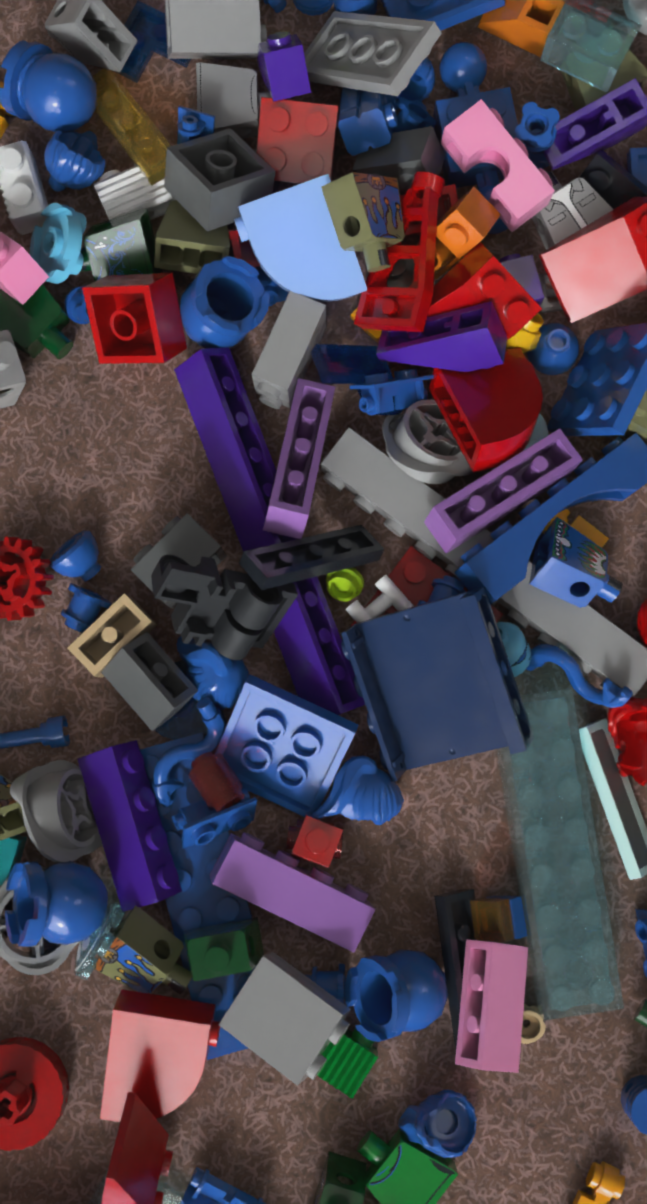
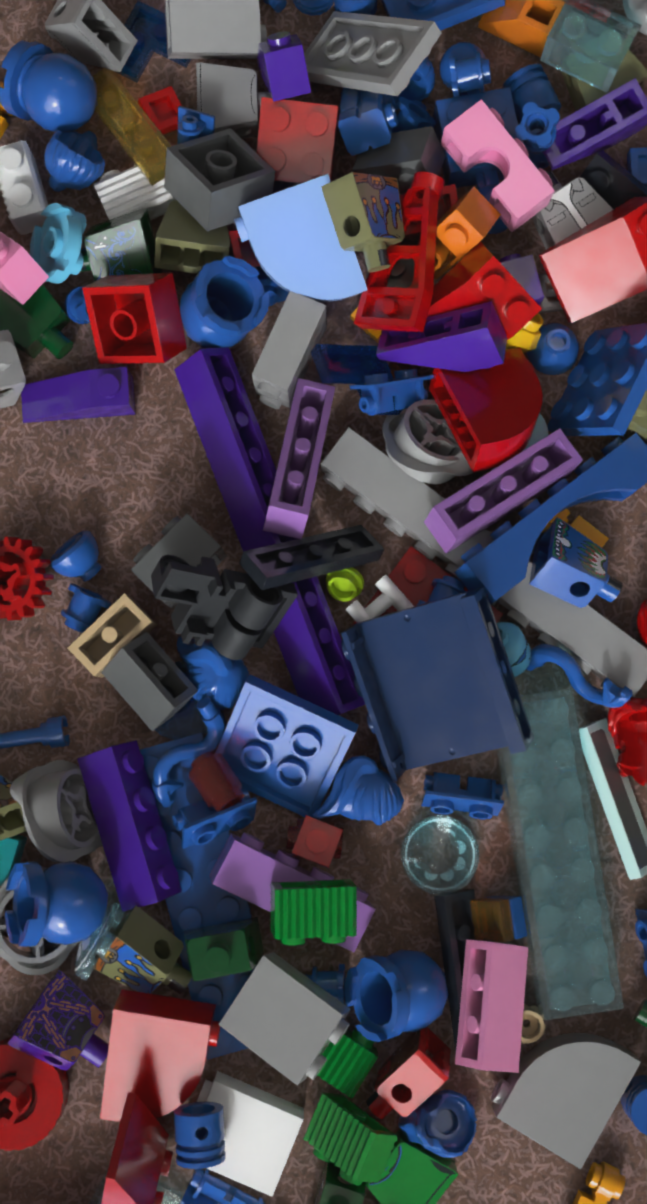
(61, 1027): none -> torso
(80, 396): none -> dark purple slope
(162, 109): none -> red plate
(199, 1135): none -> blue piece
(257, 1131): none -> white brick
(313, 910): none -> green brick
(349, 1139): none -> green brick
(414, 1069): none -> torso
(440, 854): none -> clear light blue dish
(469, 74): none -> blue brick
(480, 798): none -> blue hinge
(531, 85): none -> blue piece
(566, 1092): none -> light grey brick

